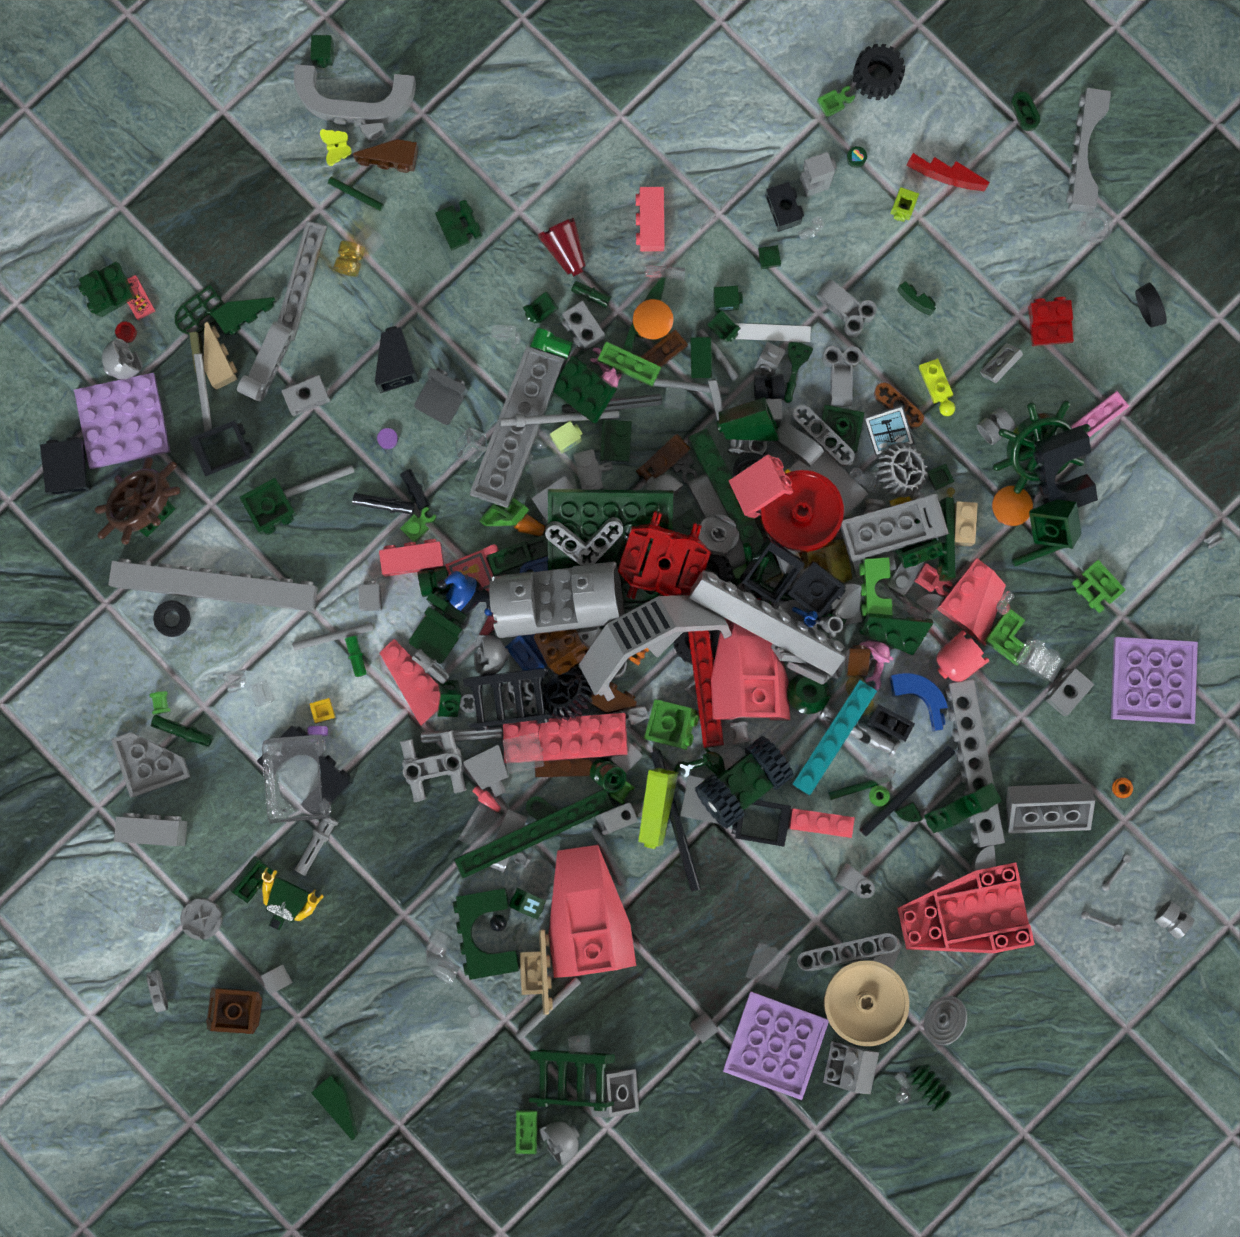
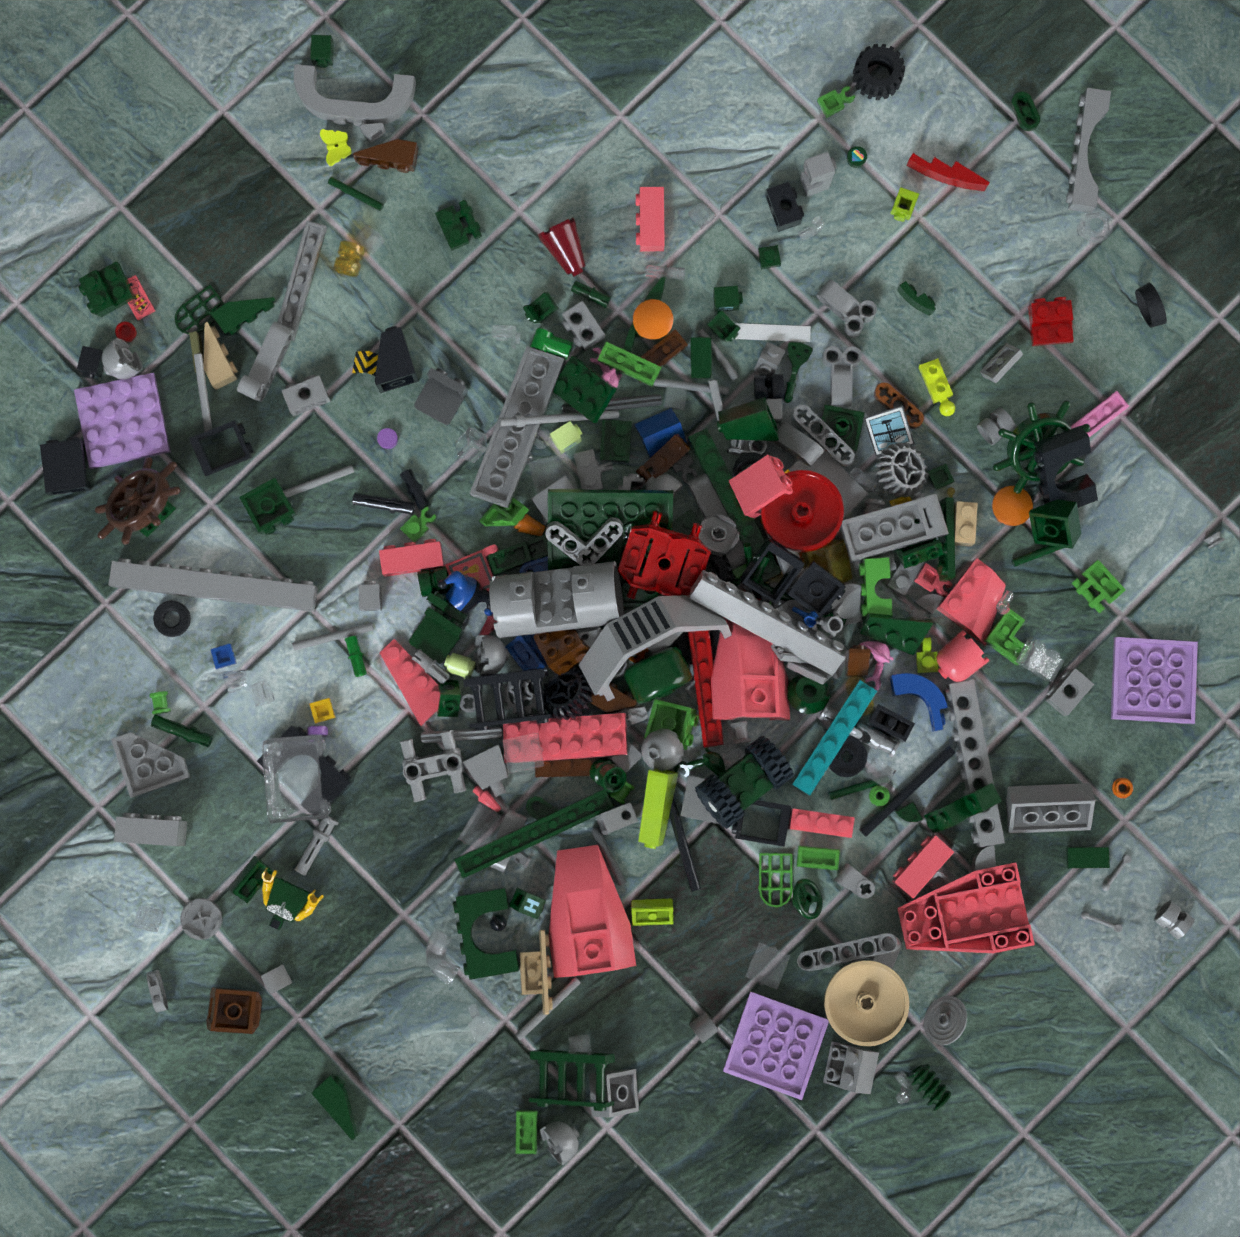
(90, 362): none -> black brick
(223, 656): none -> blue plate
(365, 362): none -> sticker
(459, 665): none -> yellowish green brick
(631, 479): none -> light grey bracket
(652, 912): none -> lime slope
(657, 675): none -> dark green wheel
(659, 430): none -> blue slope
(662, 749): none -> light grey cylinder
(770, 871): none -> bright green window
(802, 899): none -> dark green piece
(818, 858): none -> bright green plate
(854, 765): none -> black plate
(922, 866): none -> coral brick
(926, 660): none -> lime plate
(1088, 857): none -> dark green tile

